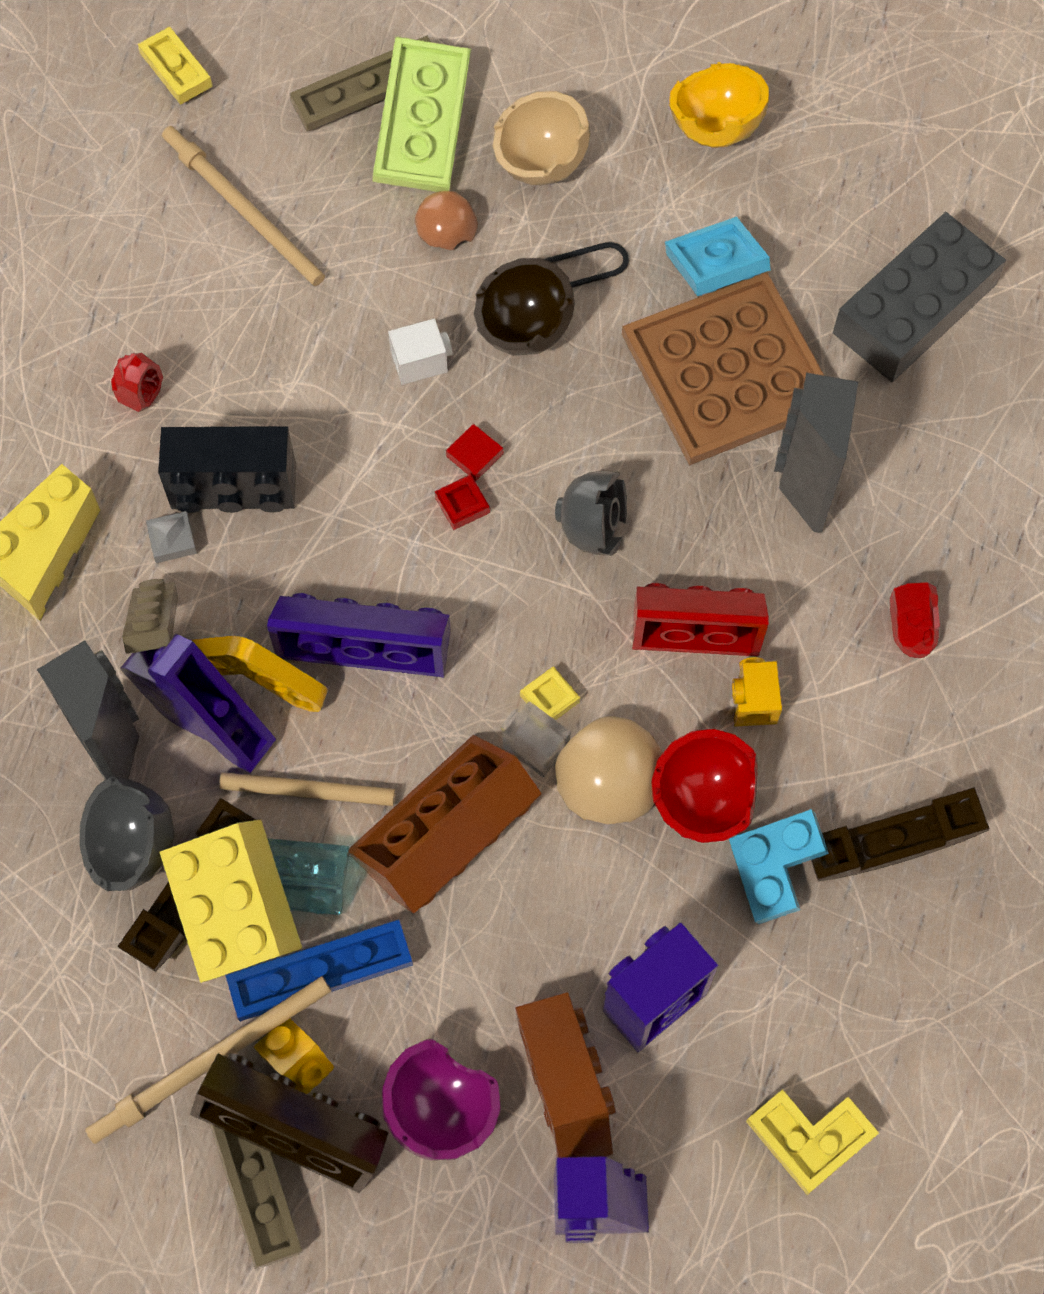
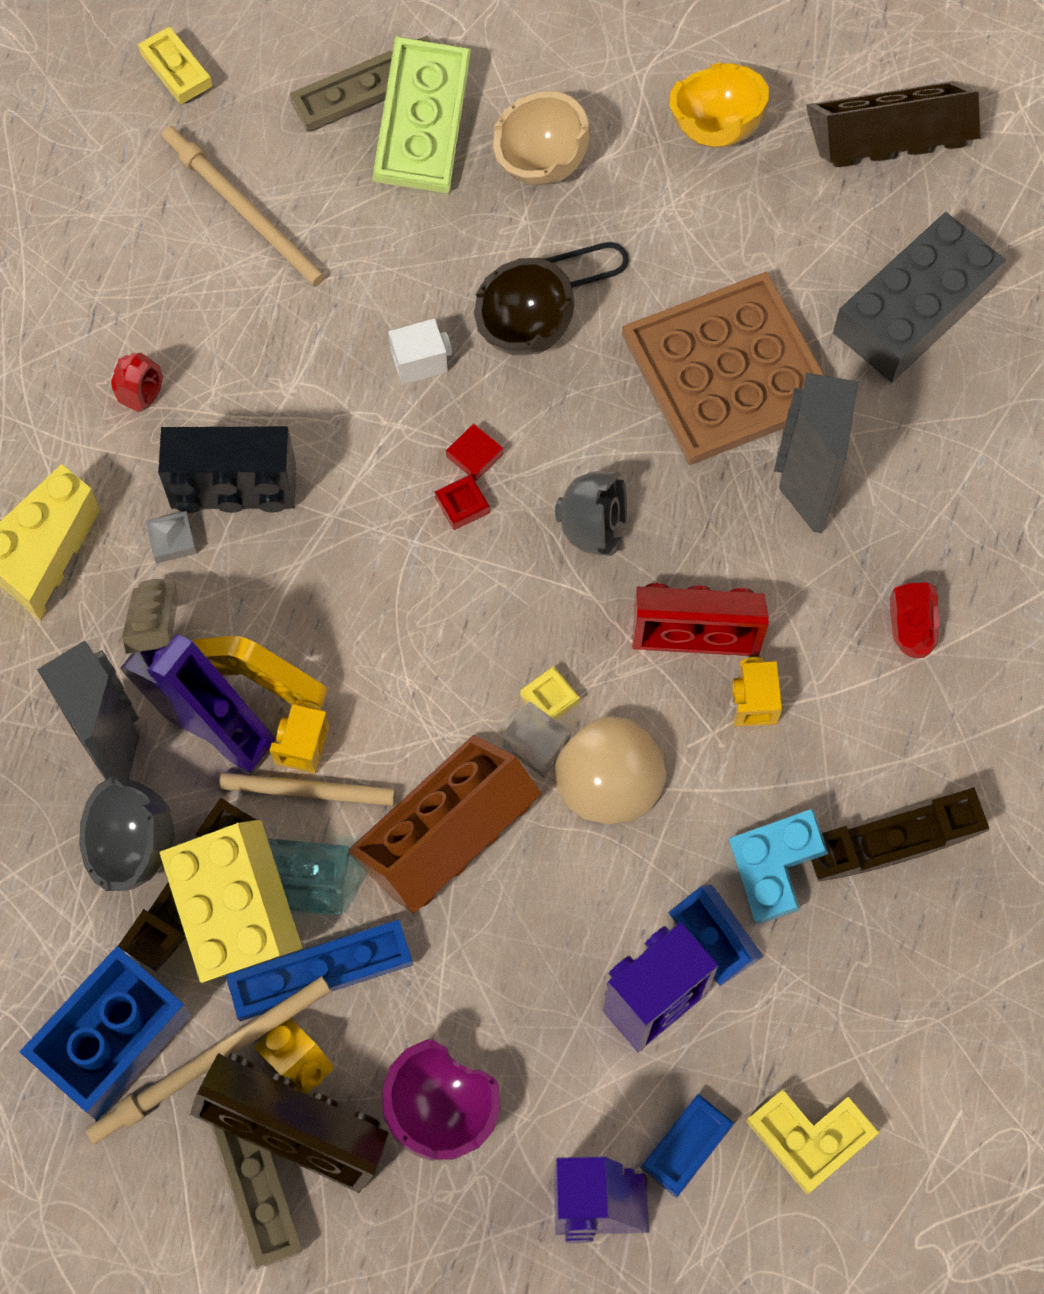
(106, 1033): none -> blue brick
(301, 737): none -> yellow brick
(360, 635): dark purple slope -> none
(445, 220): nougat hair -> none
(567, 1077): dark orange wedge -> none
(687, 1145): none -> blue tile
(706, 785): red cylinder -> none
(717, 256): medium azure plate -> none
(717, 932): none -> blue slope
(895, 122): none -> dark brown slope

